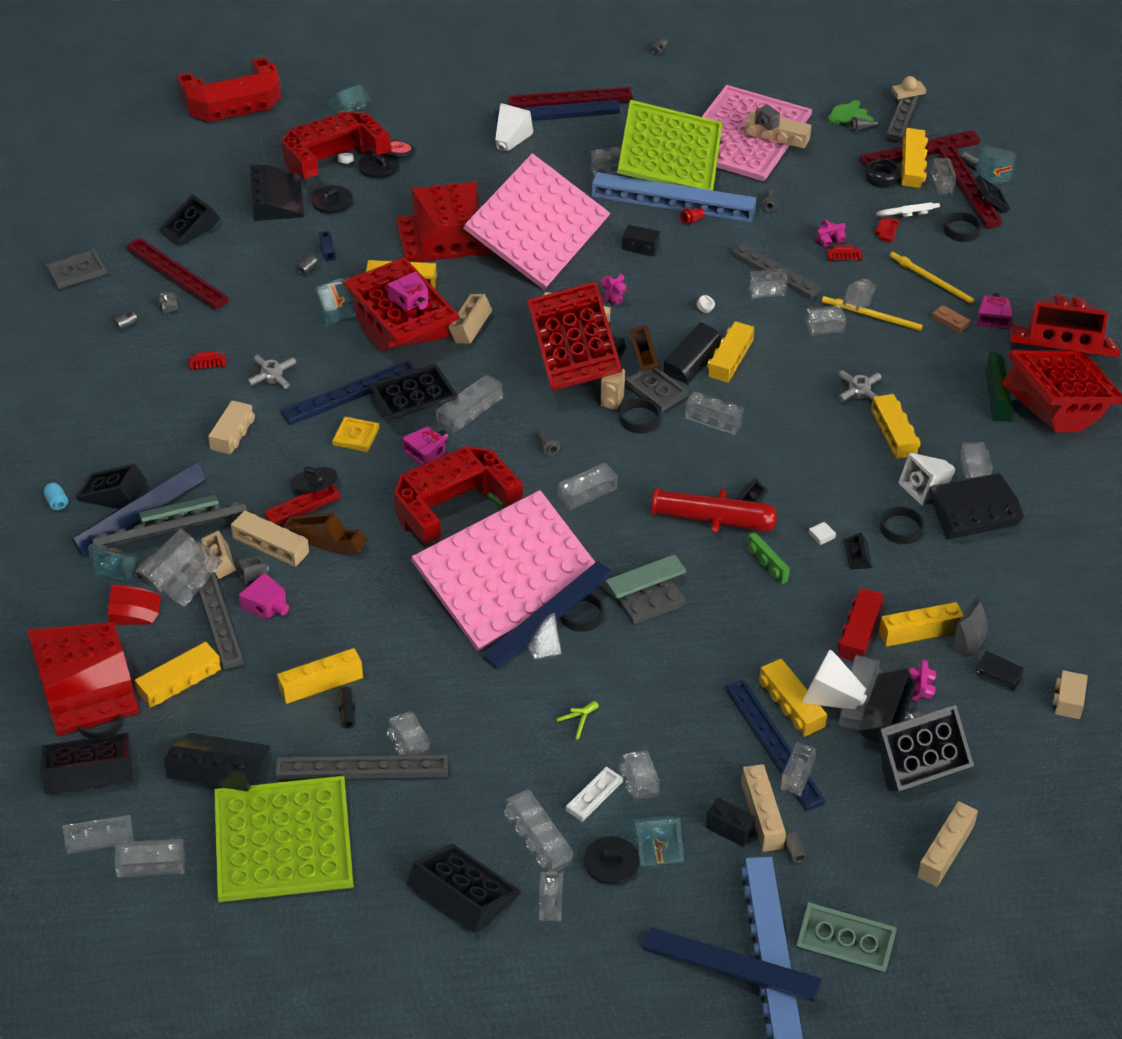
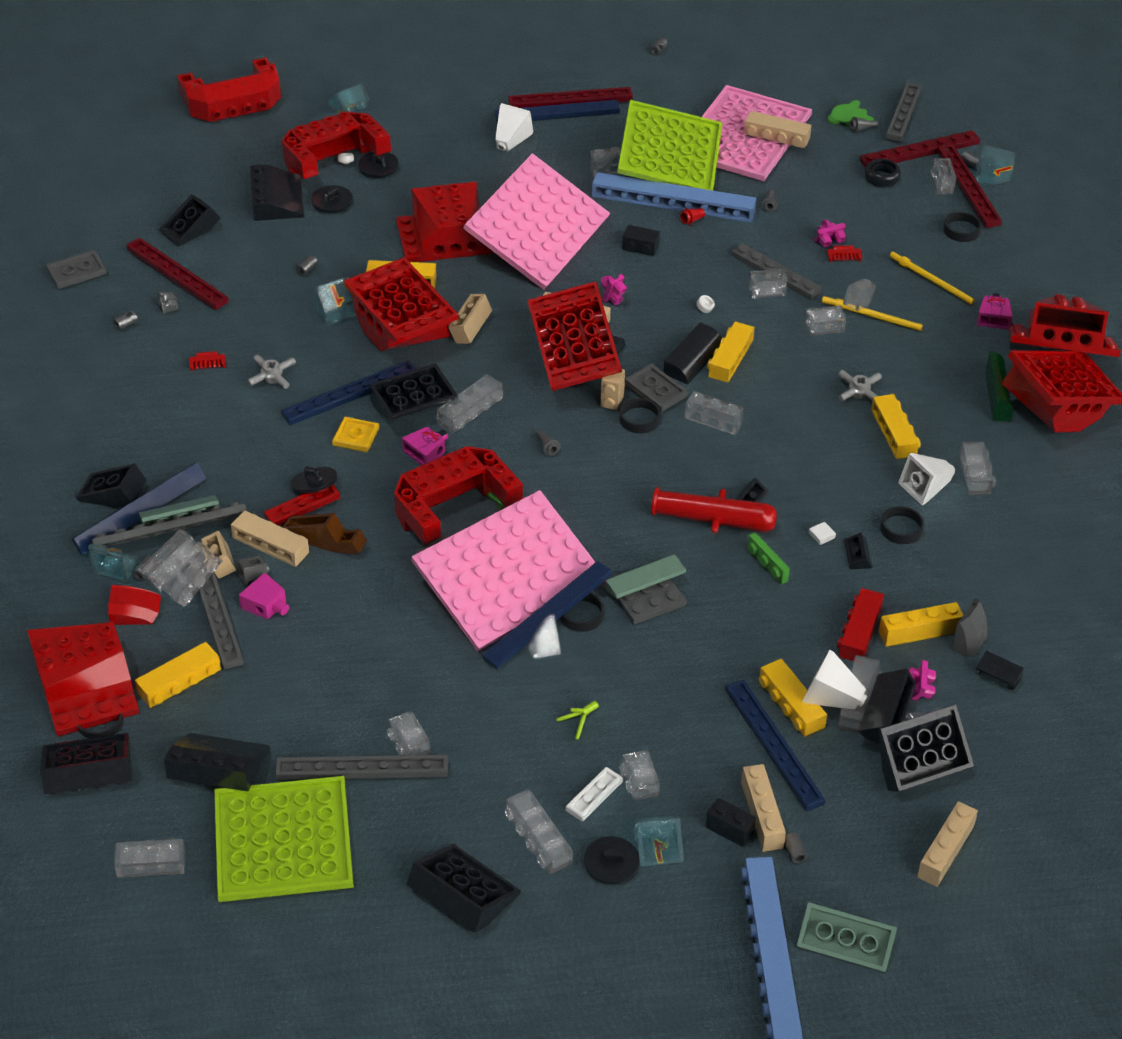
(55, 496): medium azure brick -> none
(97, 834): clear brick -> none
(231, 427): tan brick -> none
(320, 676): yellow brick -> none
(326, 246): dark blue piece -> none
(346, 707): black pin -> none
(401, 149): wheel -> none
(409, 292): dark pink torso -> none
(550, 889): clear brick -> none
(587, 486): clear brick -> none
(644, 348): reddish brown slope -> none
(732, 964): dark blue tile -> none
(767, 117): dark grey brick -> none
(797, 771): clear brick -> none
(886, 229): red piece -> none
(907, 211): white plate -> none
(908, 88): tan tile -> none
(914, 158): yellow brick -> none
(951, 319): nougat plate -> none
(976, 505): black slope -> none
(991, 193): black plate -> none
(1070, 695): tan brick -> none

